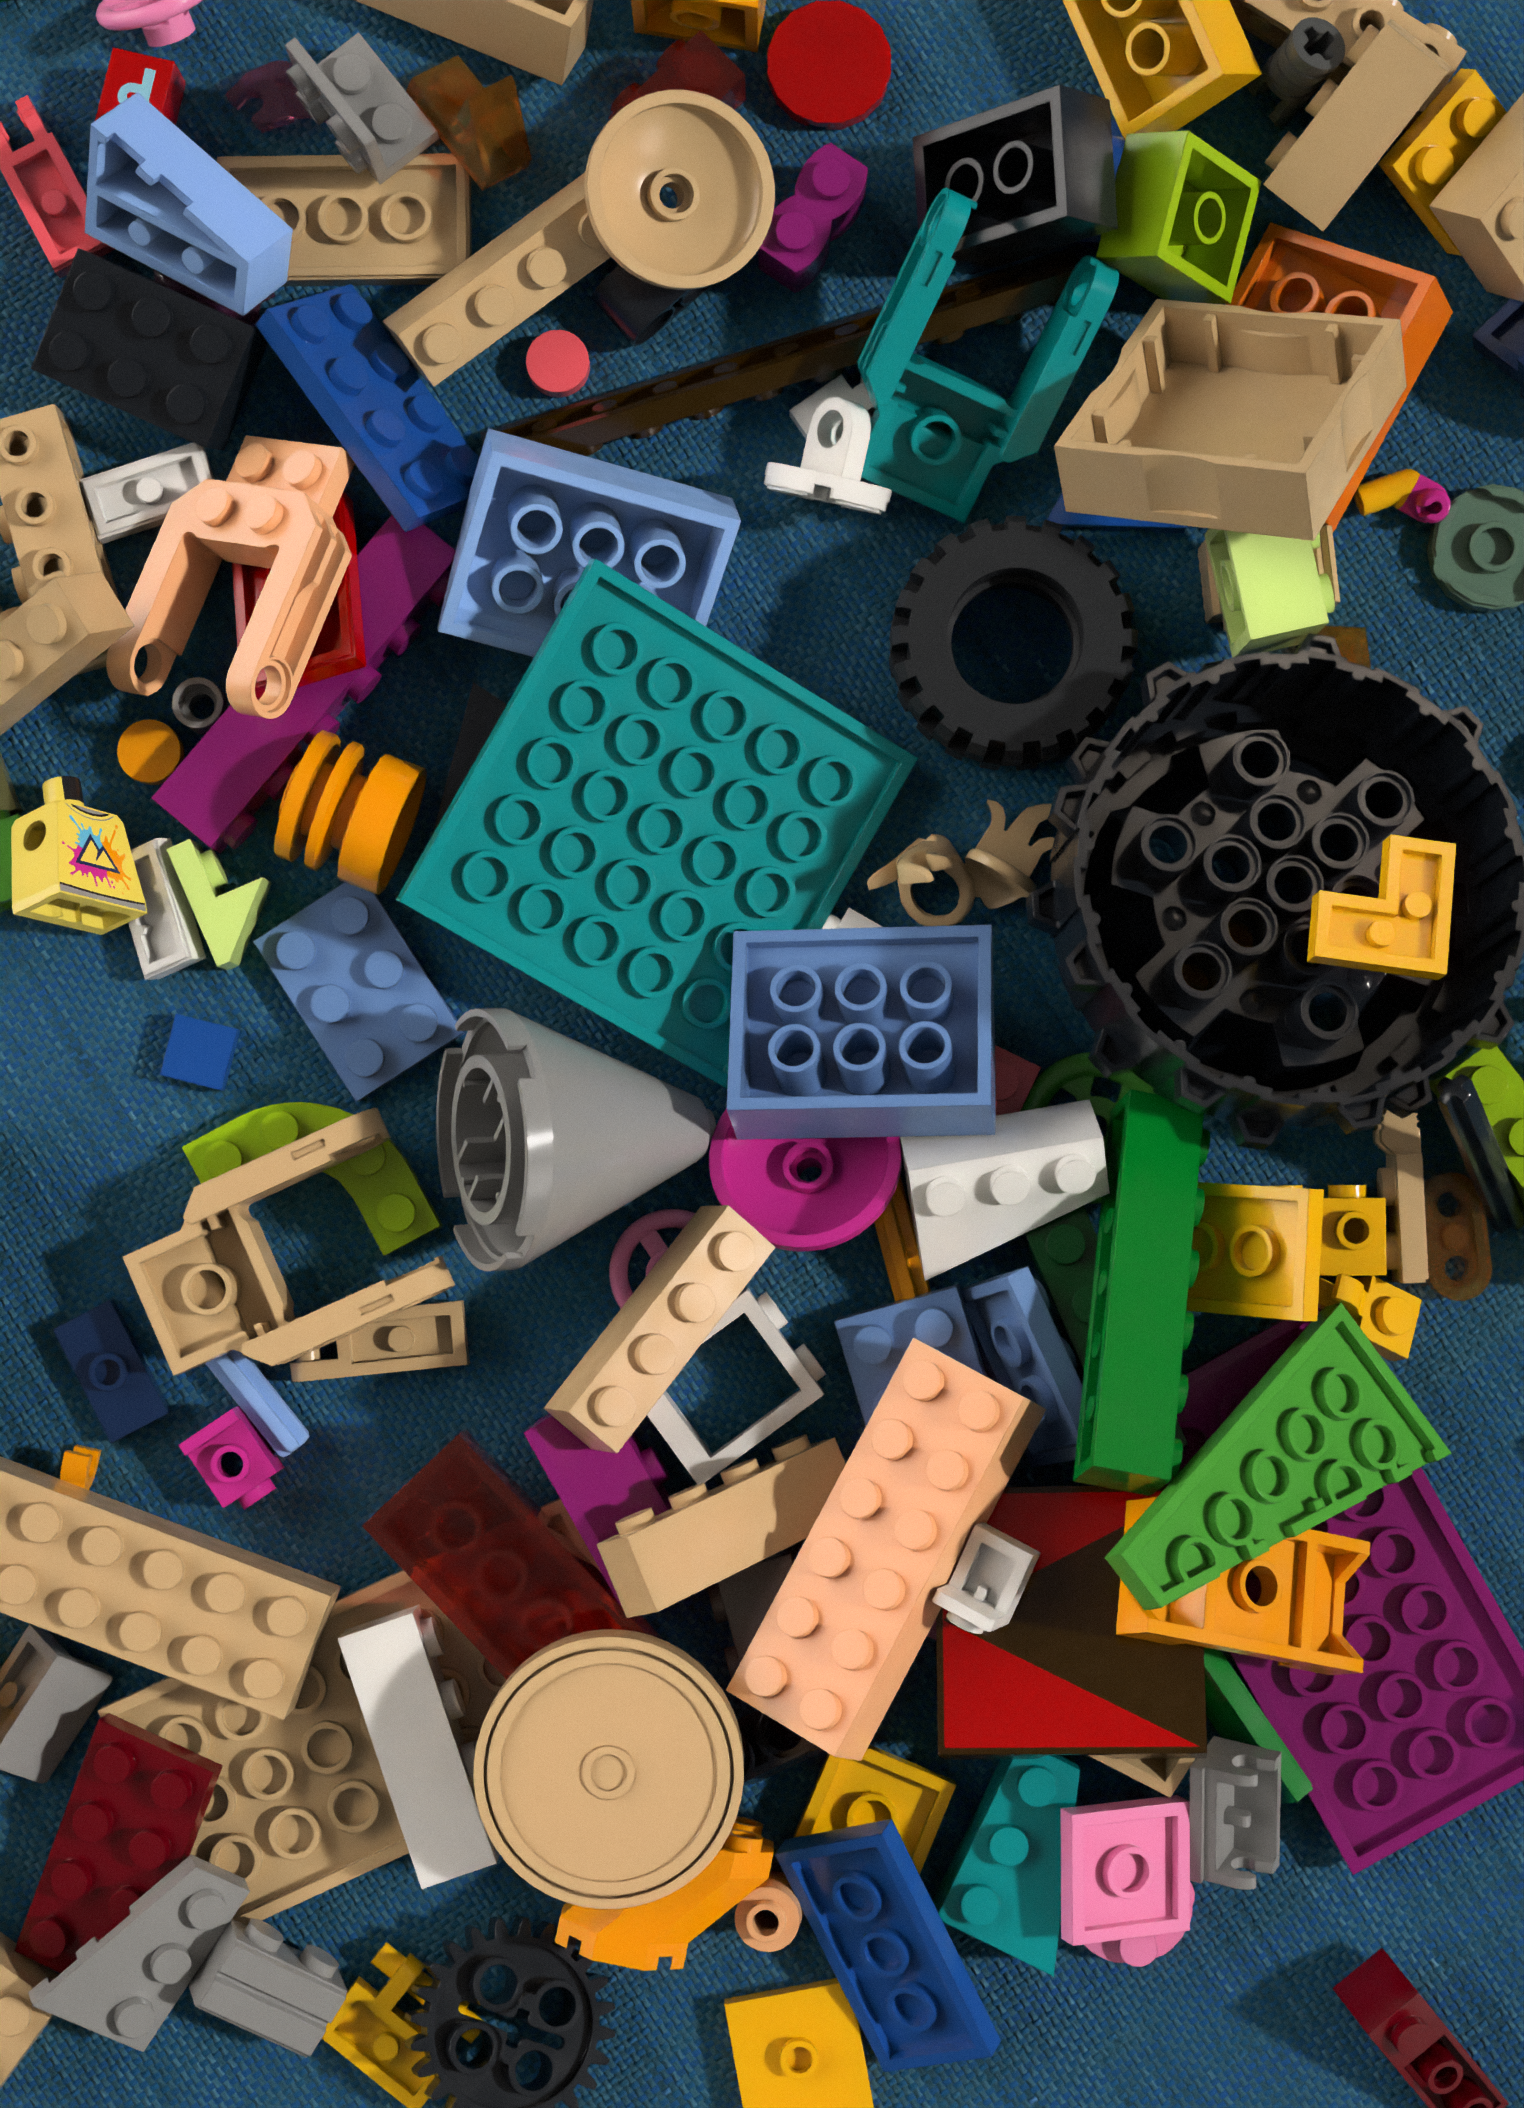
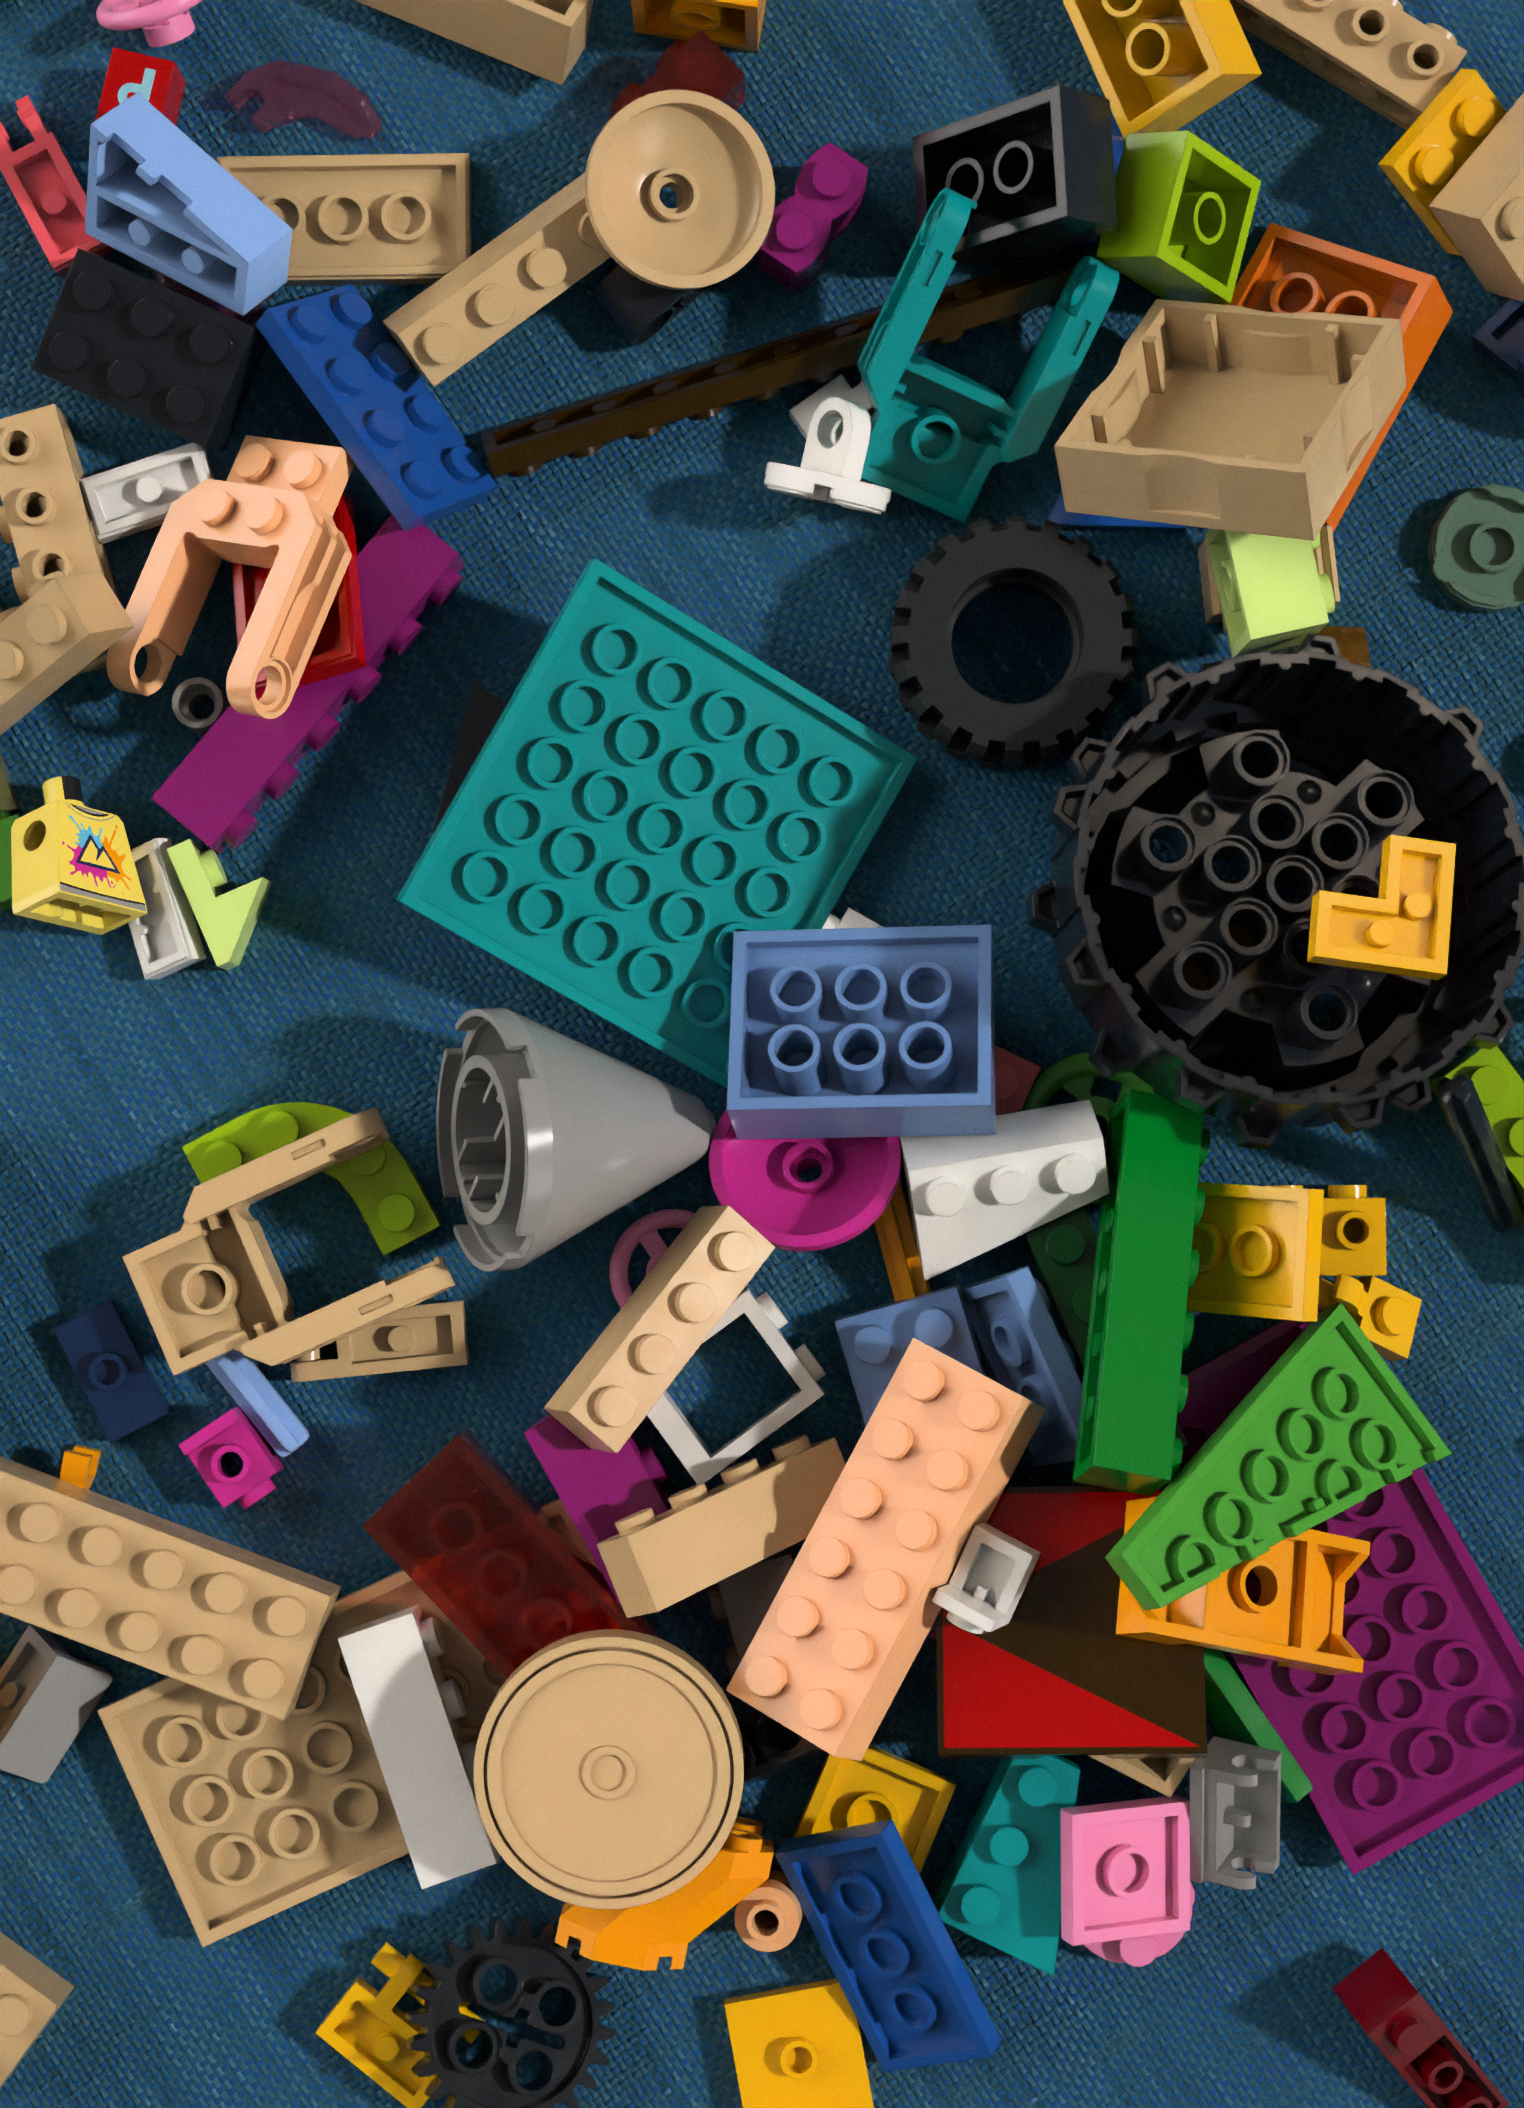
(119, 1836): dark red plate -> none
(146, 1962): light grey wing -> none
(150, 751): light orange tile -> none
(200, 1052): blue tile -> none
(270, 1986): light grey brick -> none
(337, 807): light orange wheel -> none
(359, 988): medium blue plate -> none
(364, 107): light grey bracket -> none
(474, 122): clear orange slope -> none
(547, 512): light blue slope -> none
(558, 363): coral tile -> none
(829, 64): red tile -> none
(913, 867): tan piece -> none
(1004, 859): tan piece -> none
(1299, 67): dark grey hinge -> none
(1354, 122): tan brick -> none
(1404, 1193): tan hinge -> none
(1407, 492): arm -> none
(1458, 1235): clear orange plate -> none

